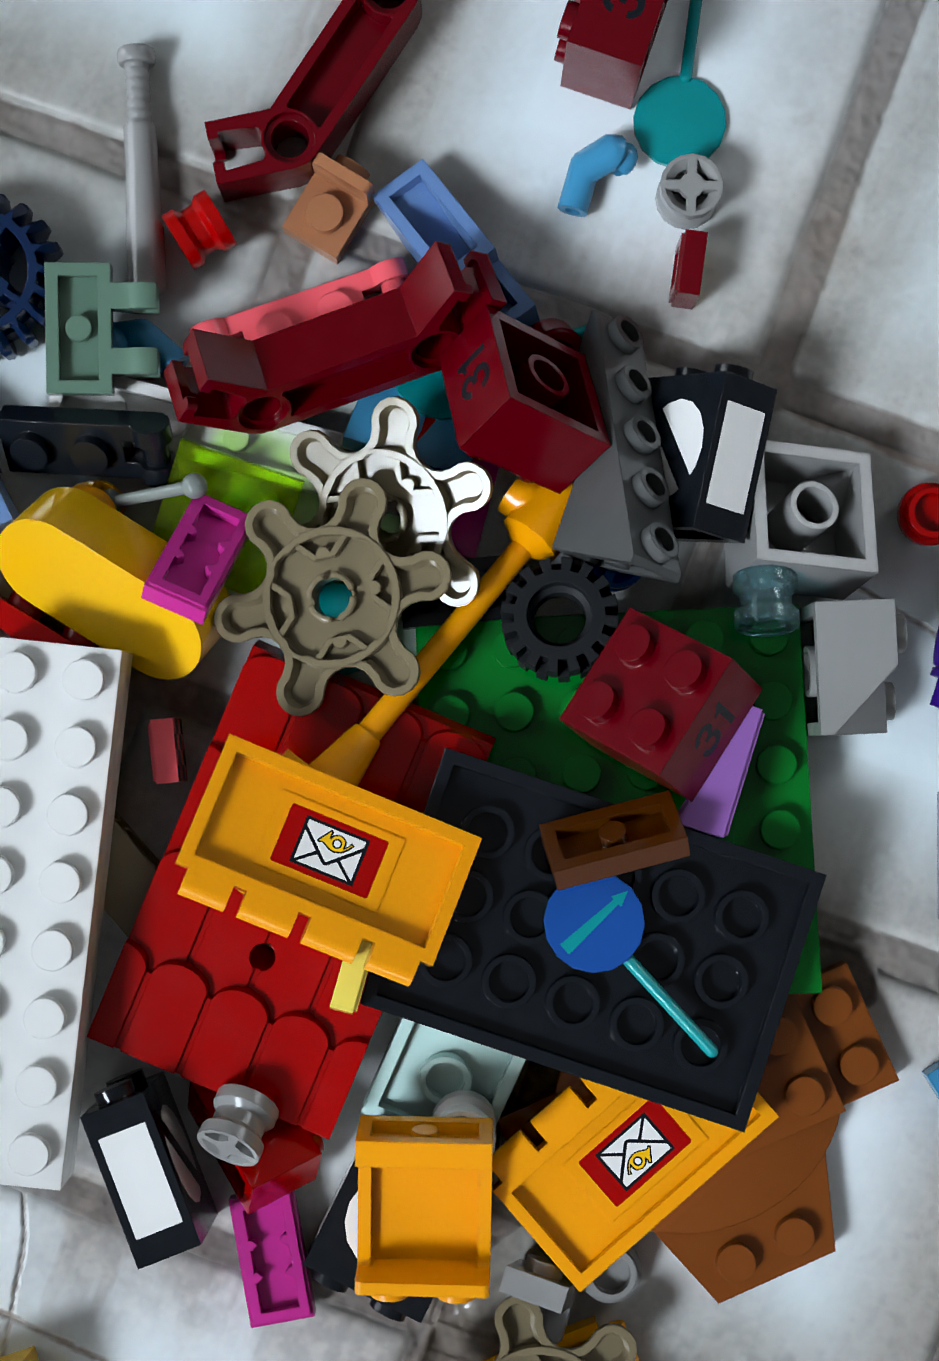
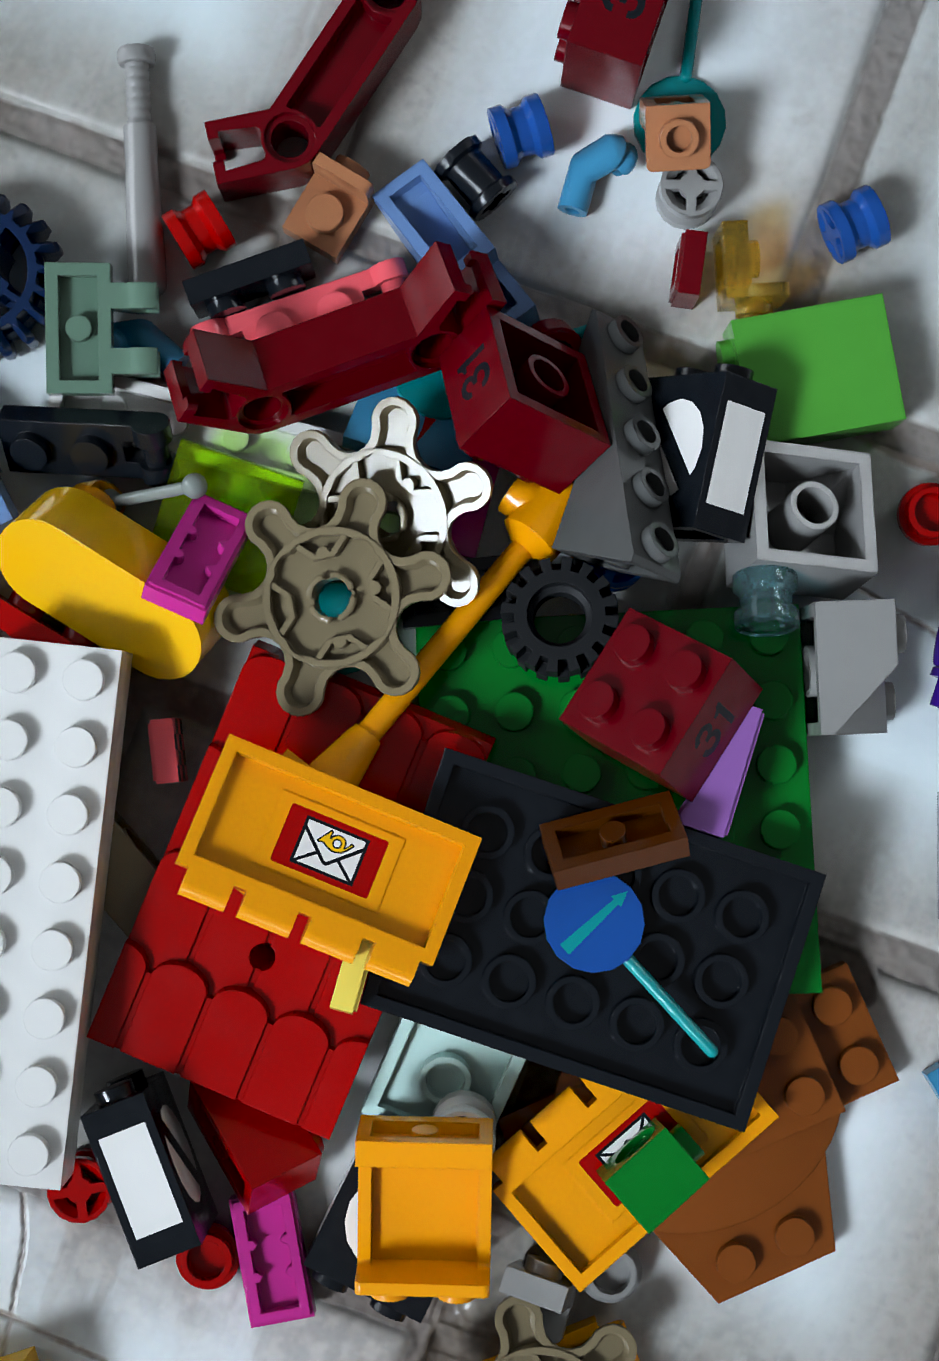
(81, 1198): none -> red wheel
(211, 1262): none -> red plate
(238, 1125): light grey wheel -> none
(271, 273): none -> black plate
(475, 177): none -> black bush
(521, 131): none -> blue wheel
(655, 1173): none -> green brick
(676, 132): none -> nougat bracket
(735, 267): none -> clear yellow bracket
(828, 365): none -> bright green brick
(854, 224): none -> blue wheel

